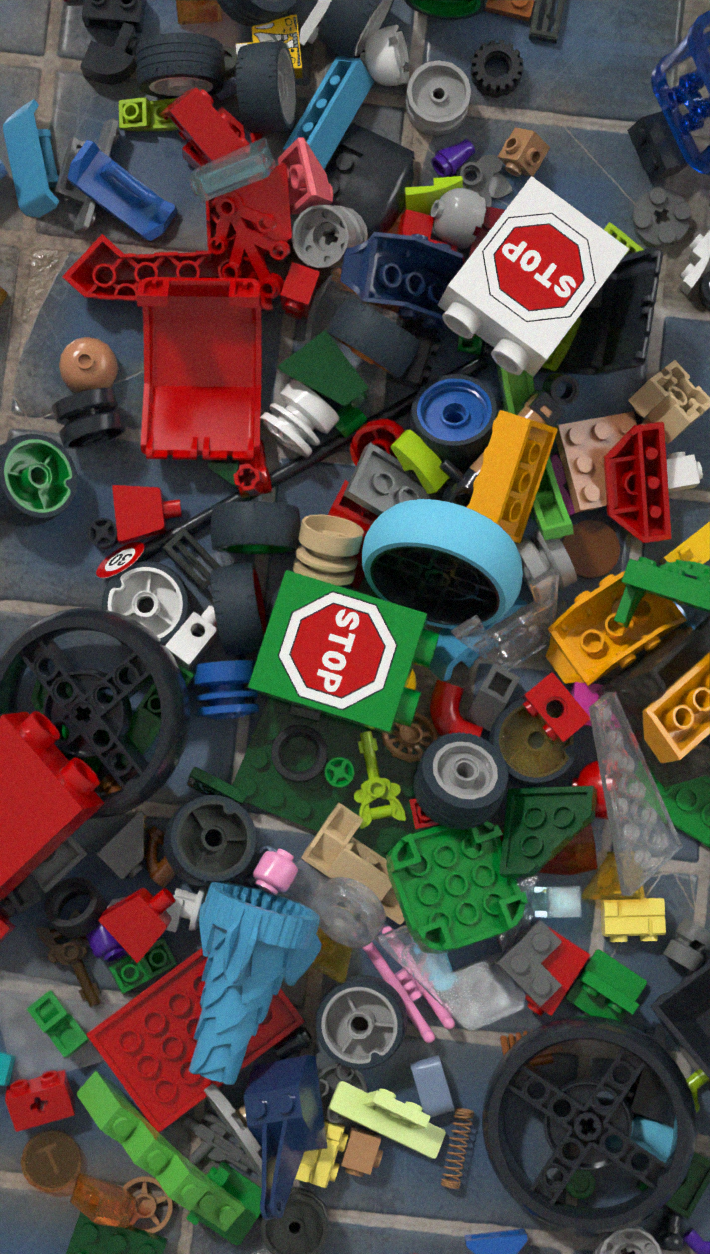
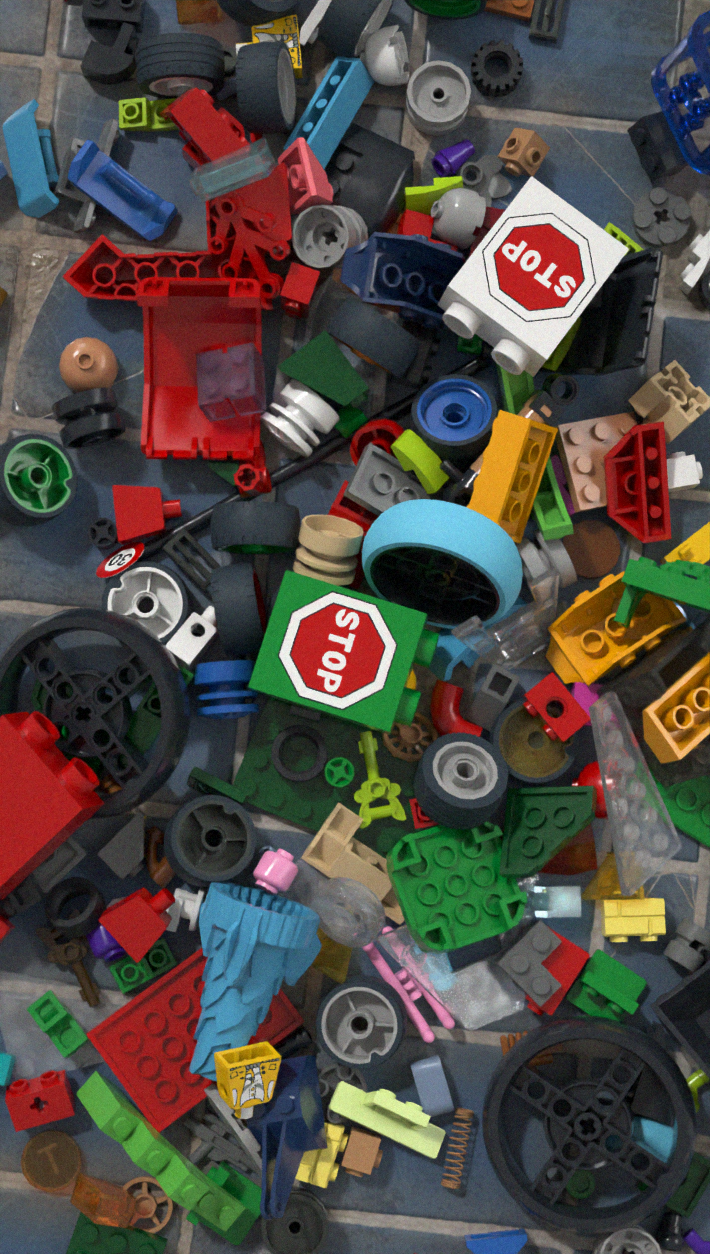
(232, 376): none -> clear purple piece
(247, 1076): none -> yellow torso

